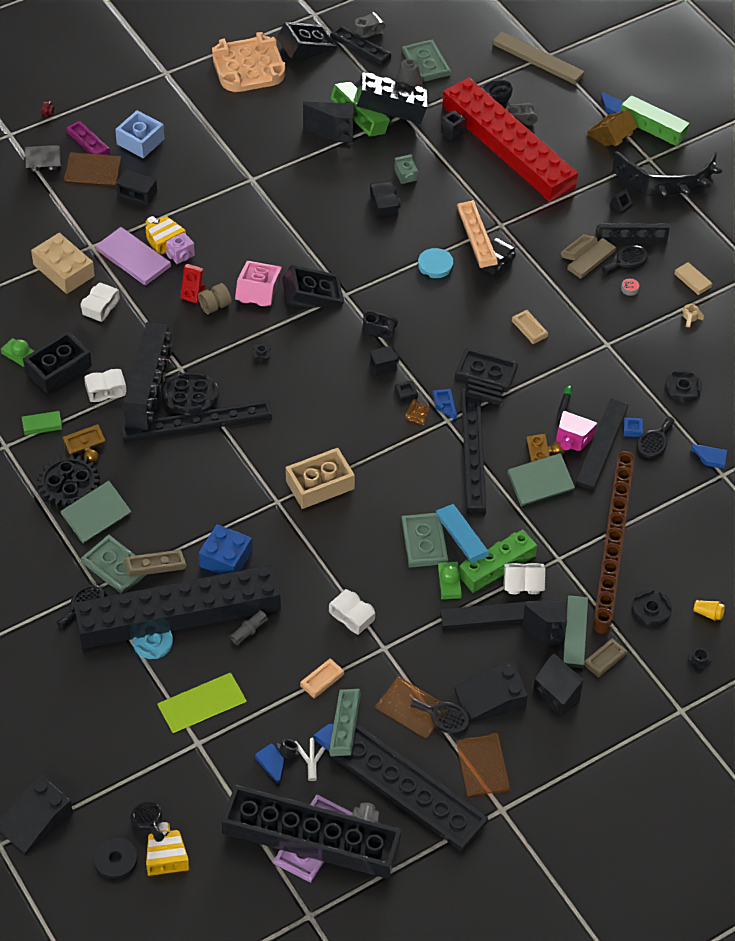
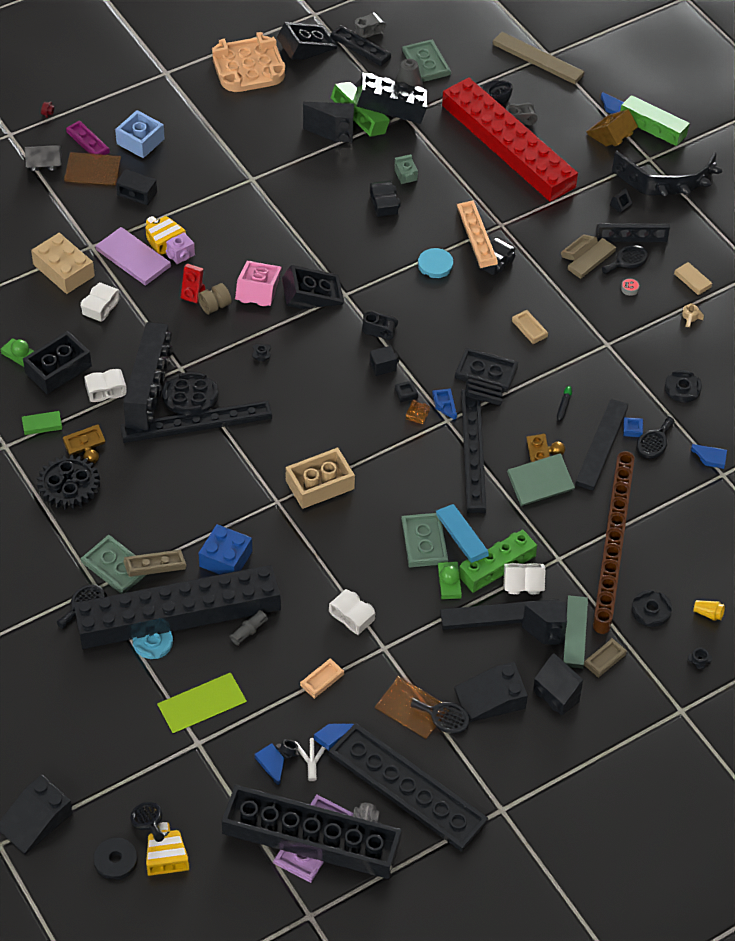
(95, 512): sand green tile -> none
(345, 722): sand green tile -> none
(452, 125): black brick -> none
(482, 765): clear orange piece -> none
(575, 431): torso -> none

